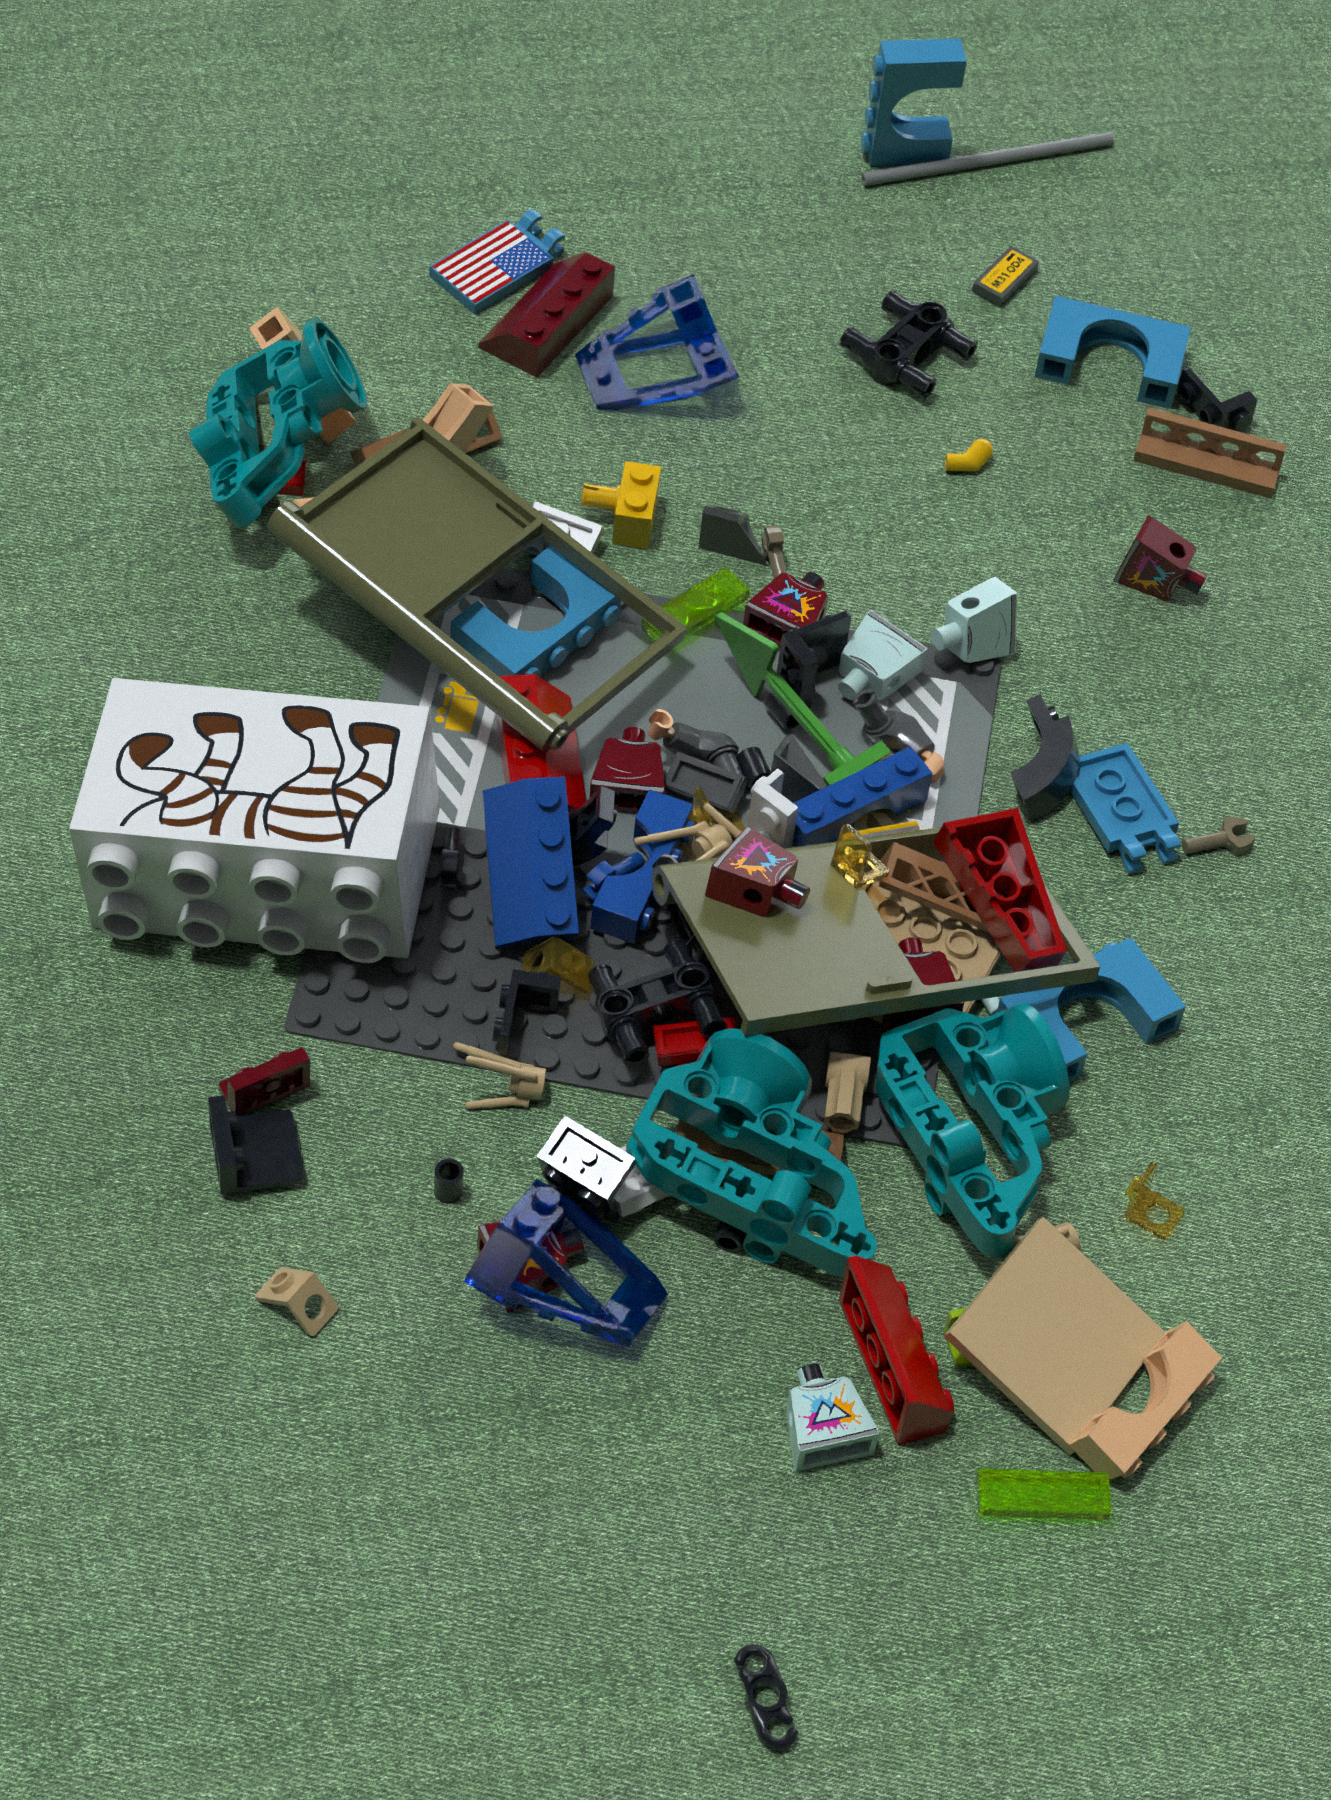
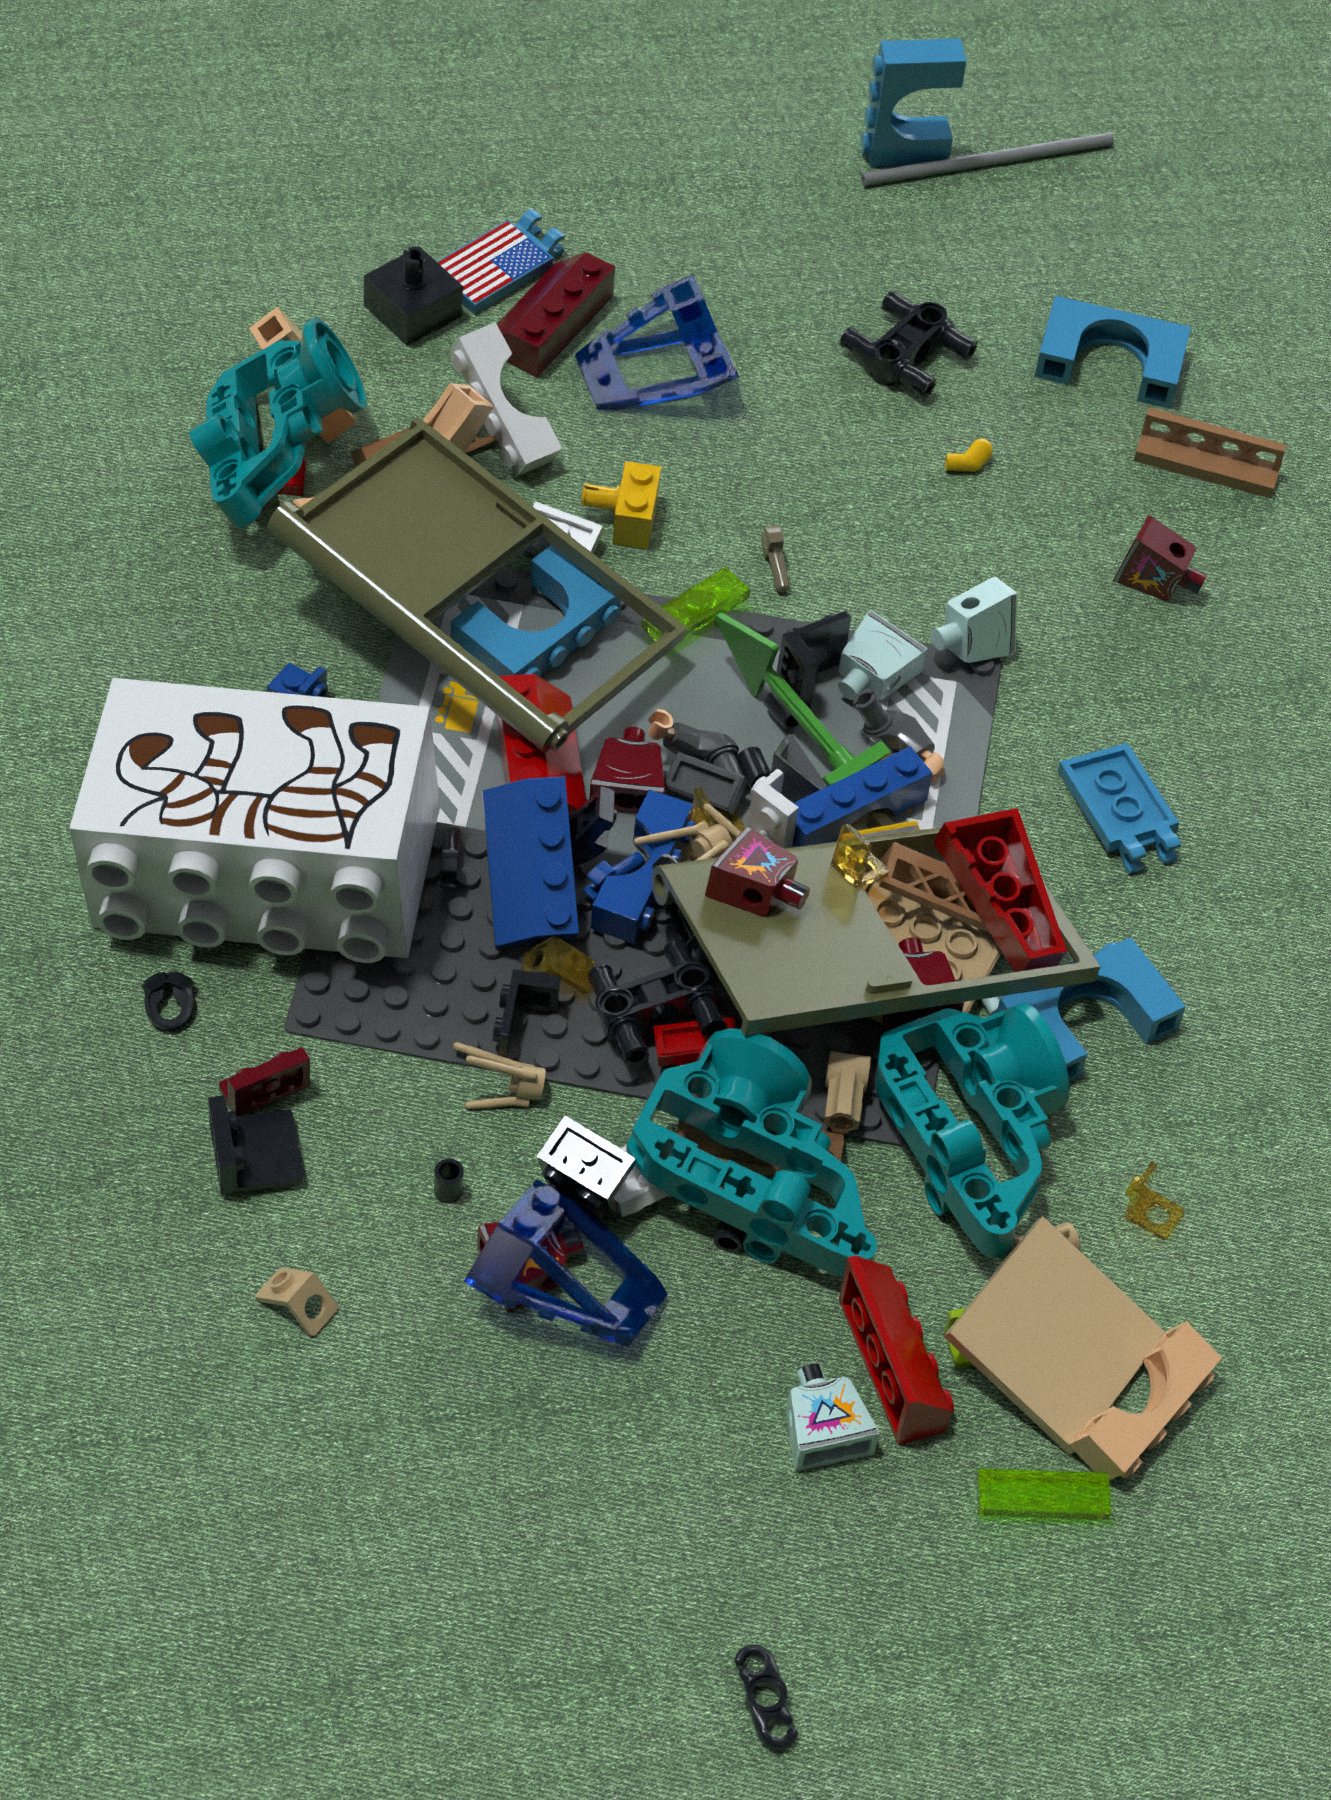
(182, 989): none -> black piece
(299, 682): none -> blue bracket
(413, 295): none -> black brick
(523, 439): none -> white arch
(729, 534): dark grey slope -> none
(786, 605): dark red torso -> none
(1005, 276): tile -> none
(1054, 768): black arch -> none
(1224, 838): dark tan bar -> none
(1230, 414): black bracket -> none

